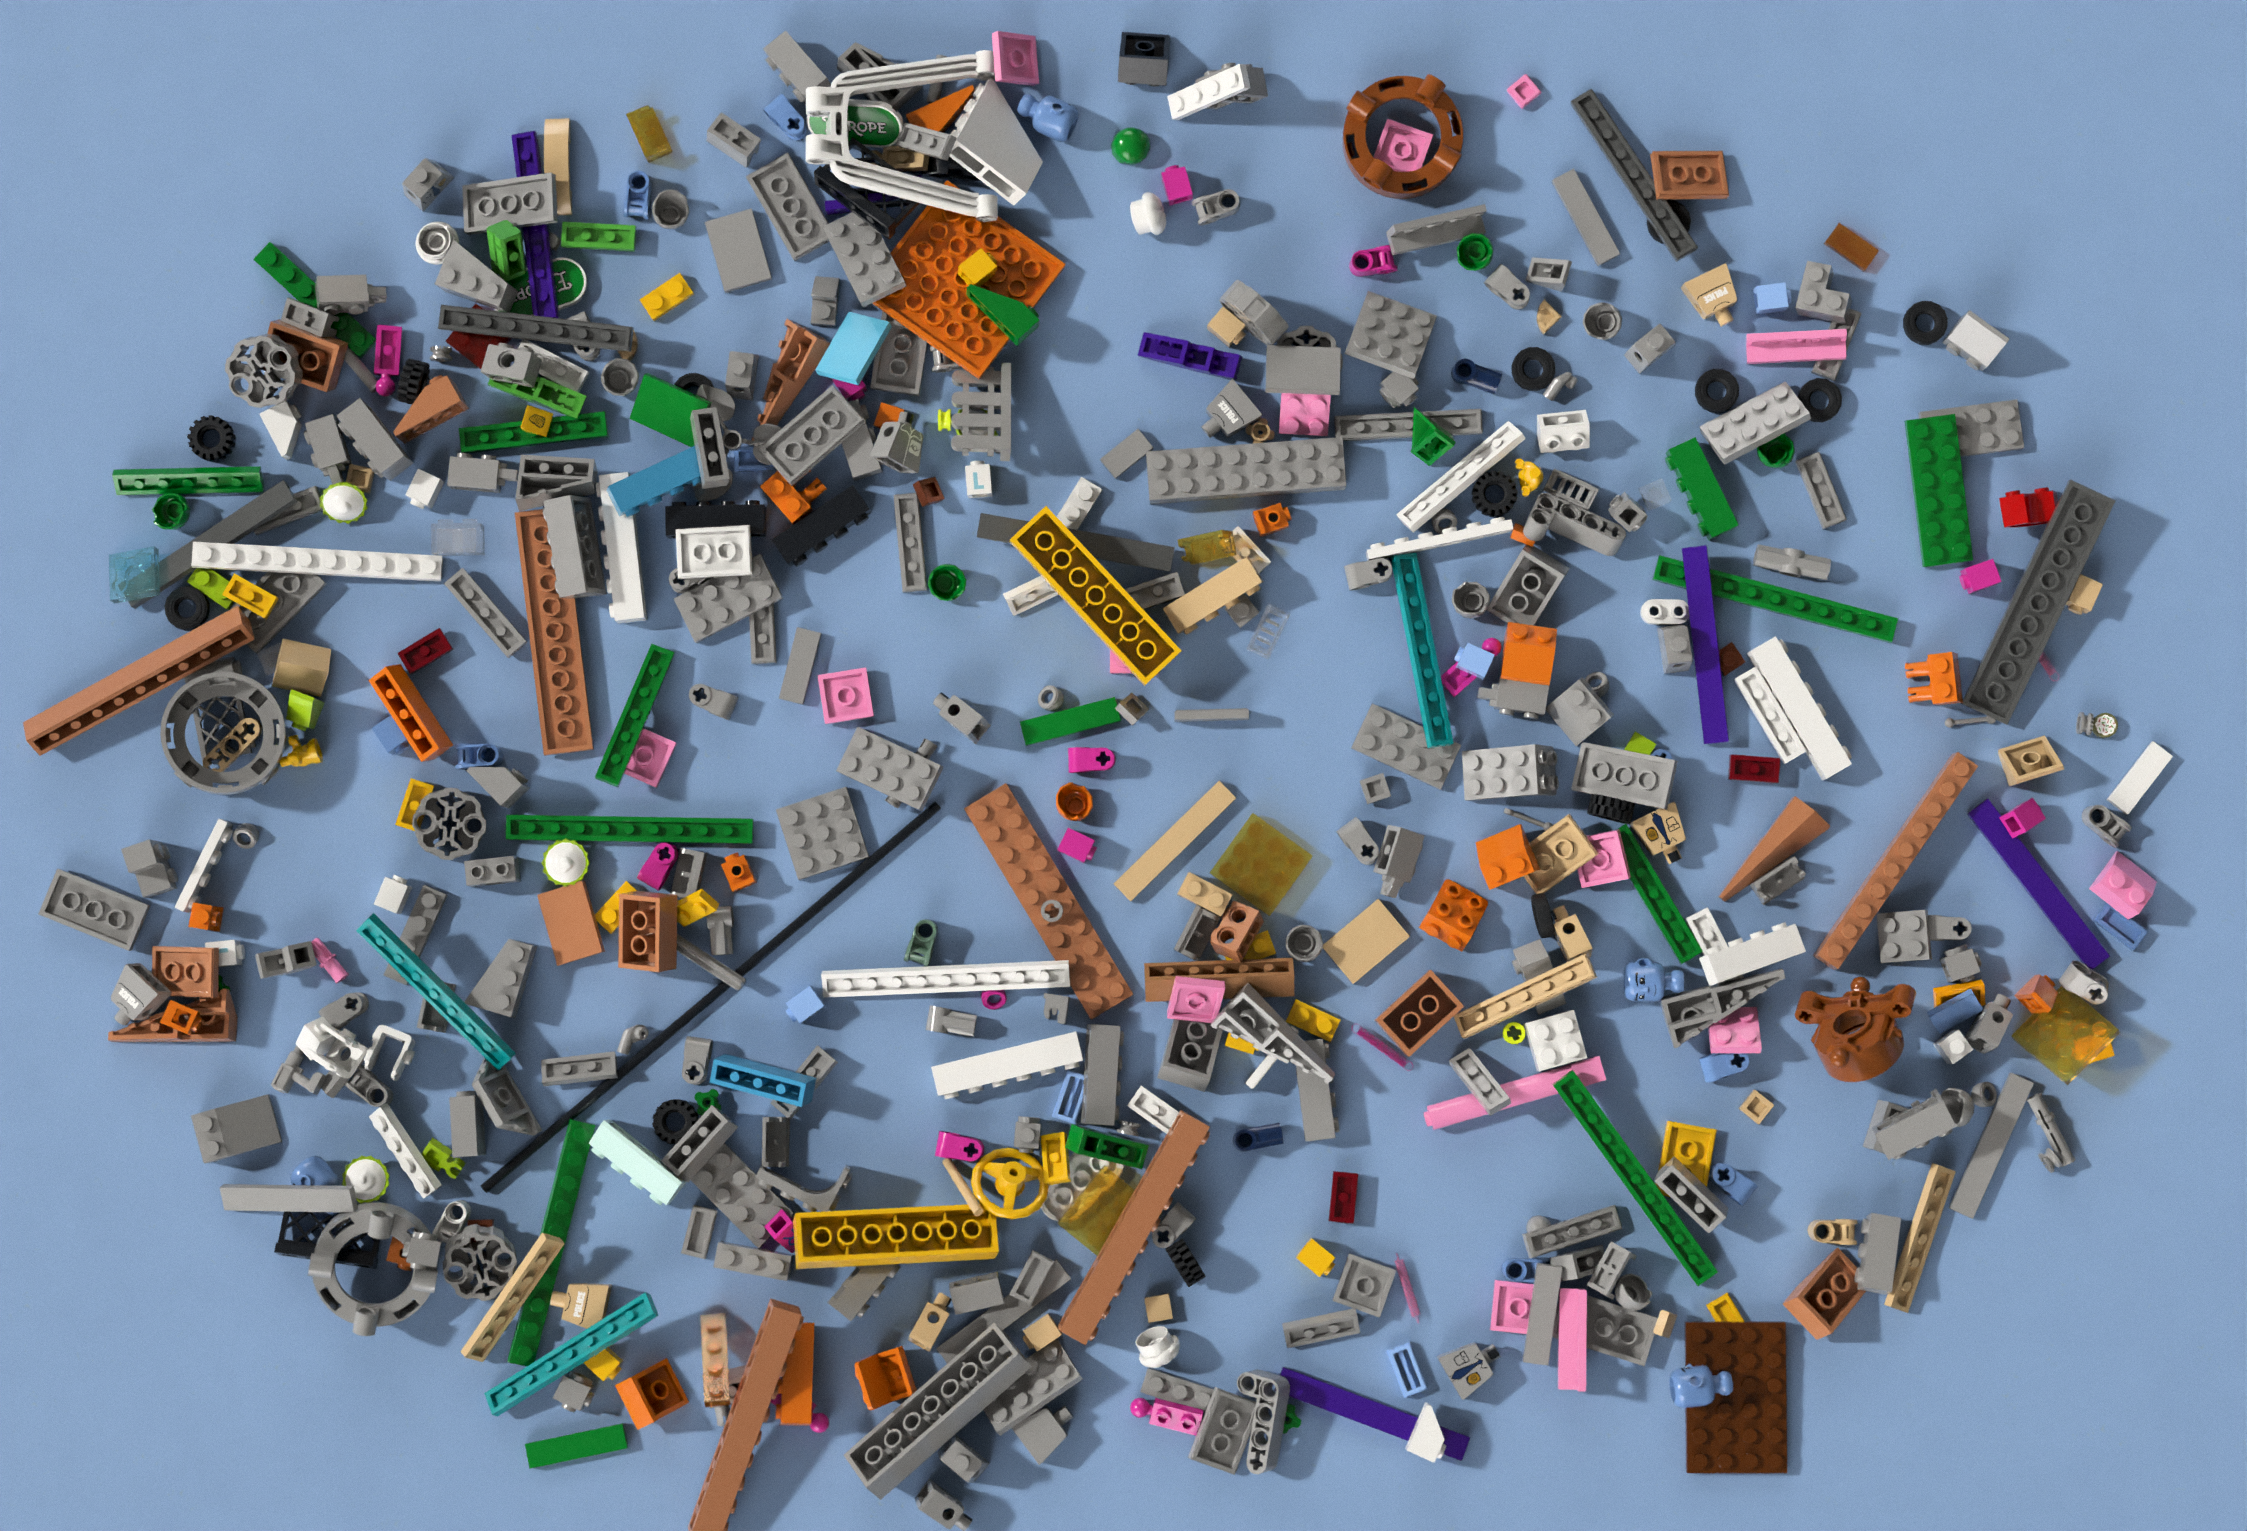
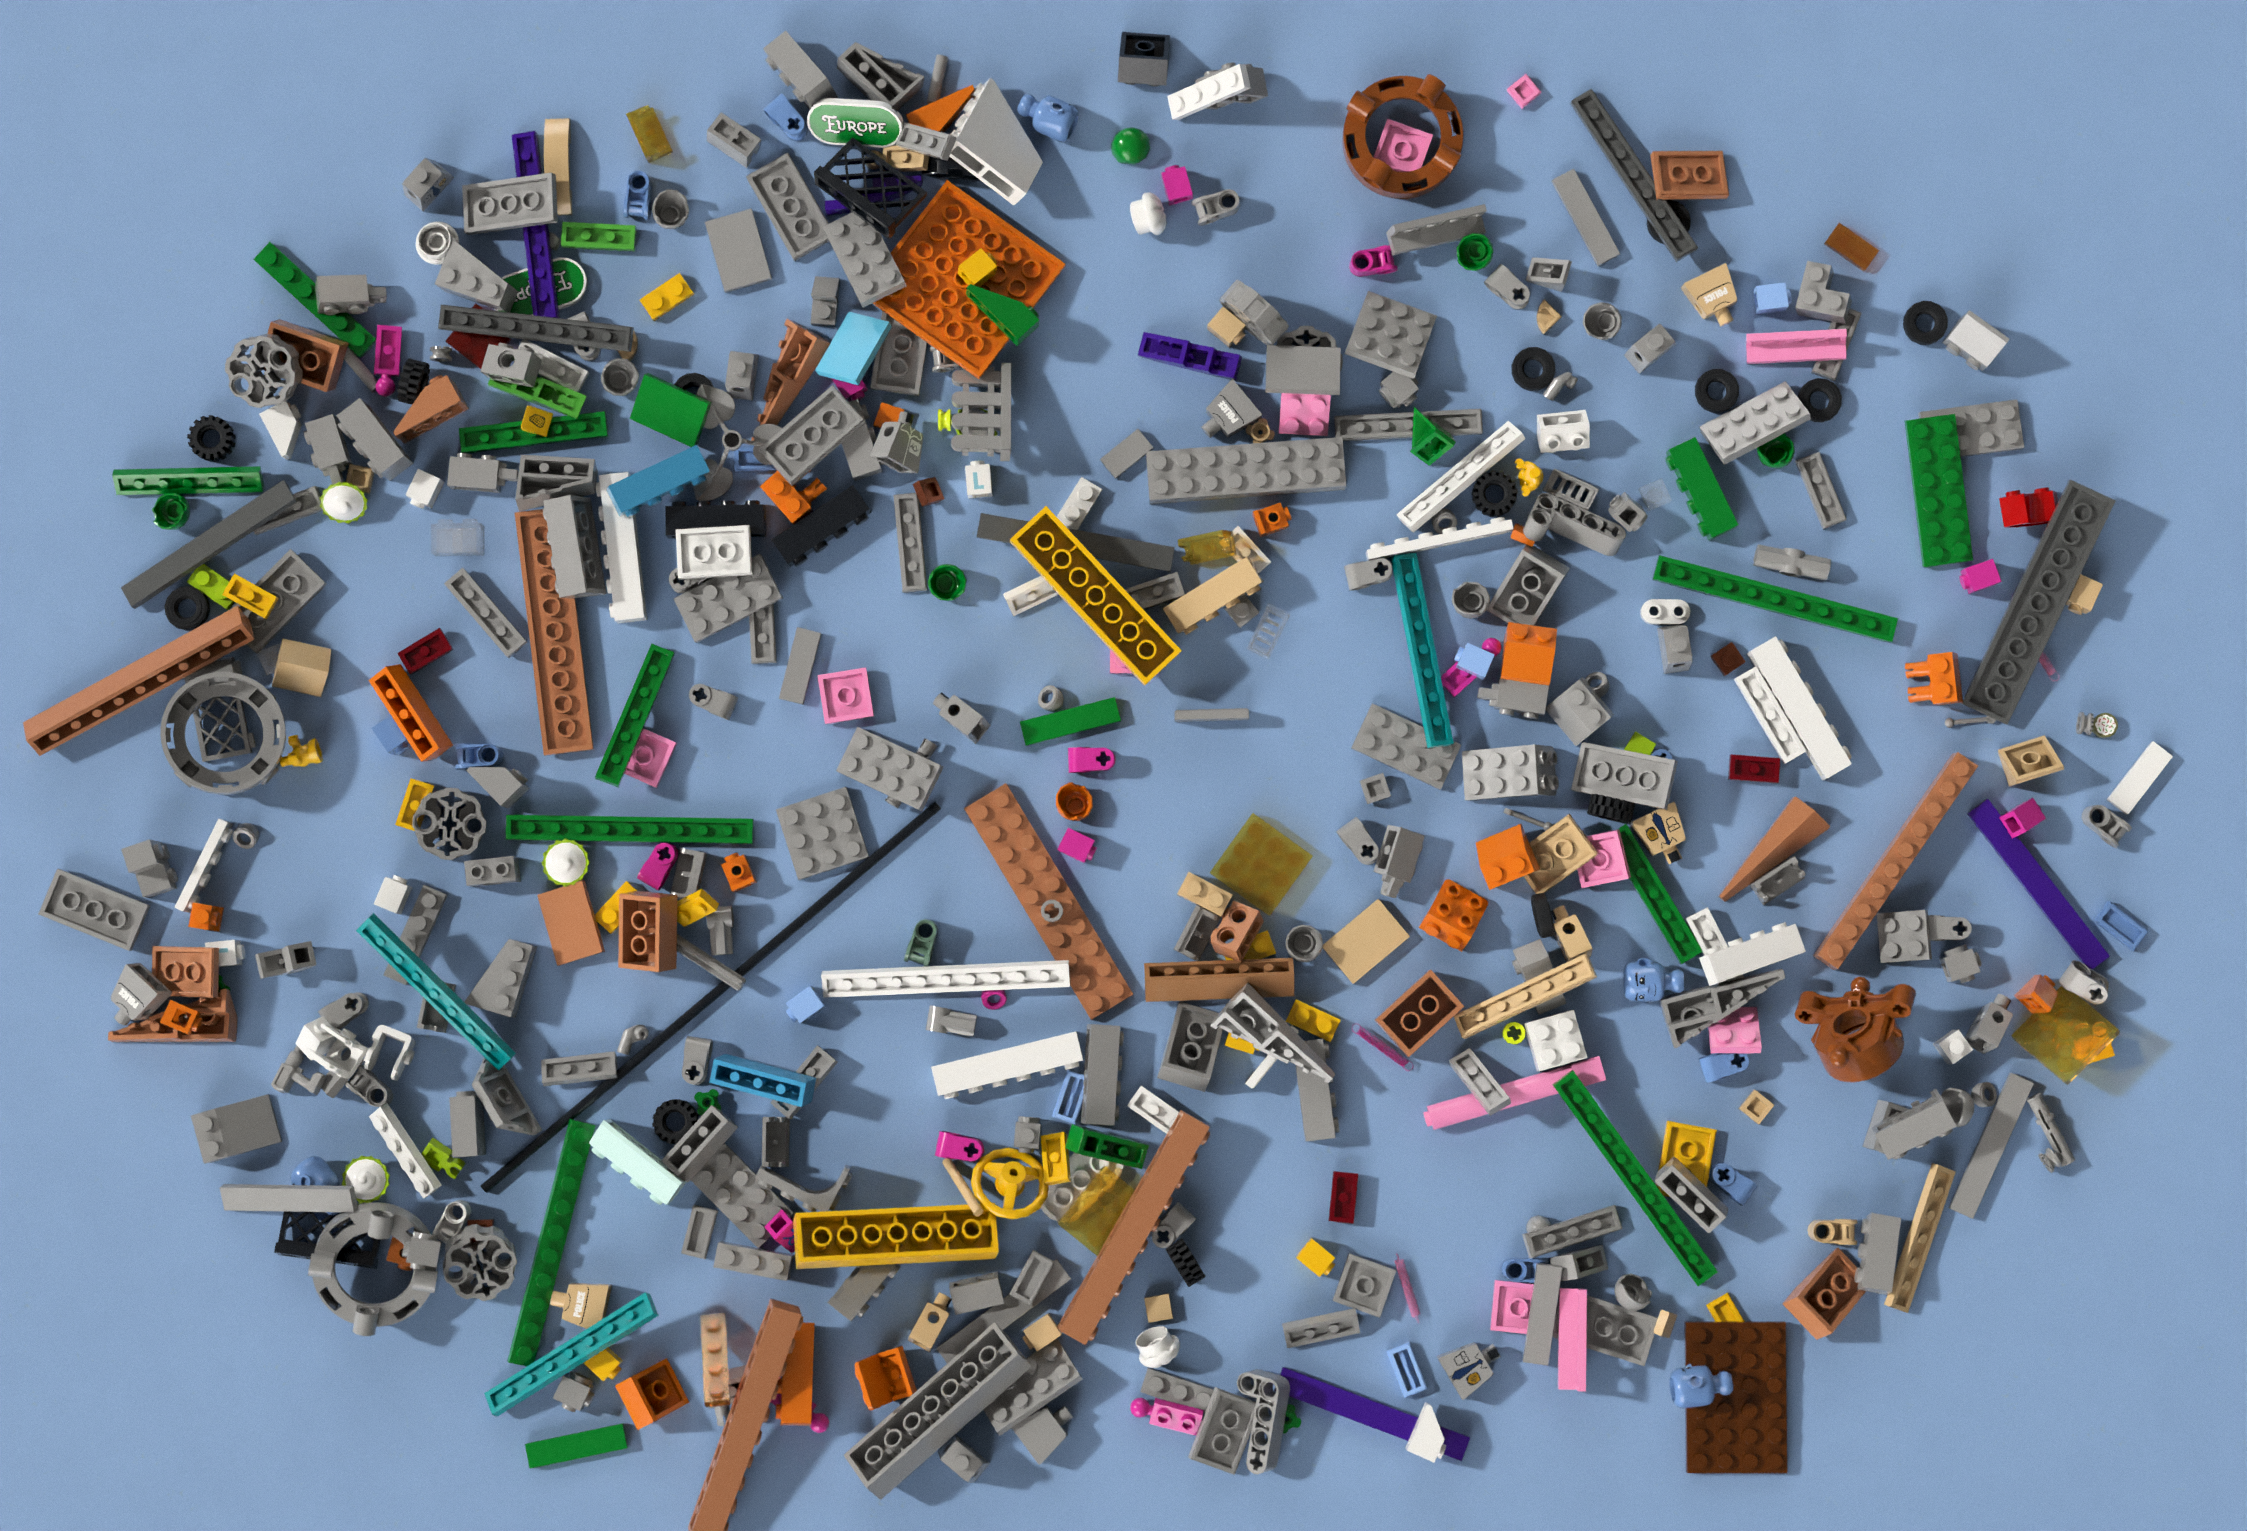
(134, 574): clear light blue plate -> none
(240, 727): tan beam -> none
(303, 710): lime slope -> none
(309, 318): light grey hinge -> none
(317, 561): white plate -> none
(328, 961): bright pink axle -> none
(506, 250): bright green brick -> none
(512, 1297): tan plate -> none
(709, 447): light grey brick -> none
(834, 147): white piece -> none
(934, 1500): light grey torso -> none
(1015, 58): bright pink plate -> none
(1056, 1002): light grey hinge -> none
(1128, 1128): light grey bush -> none
(1132, 708): light grey plate -> none
(1174, 841): tan tile -> none
(1195, 999): bright pink plate -> none
(1260, 1136): dark blue piece -> none
(1479, 376): dark blue piece -> none
(1610, 1269): light grey hinge -> none
(1705, 644): dark purple tile -> none
(1945, 993): light orange plate -> none
(1955, 1011): medium blue tile -> none
(2124, 886): bright pink slope -> none

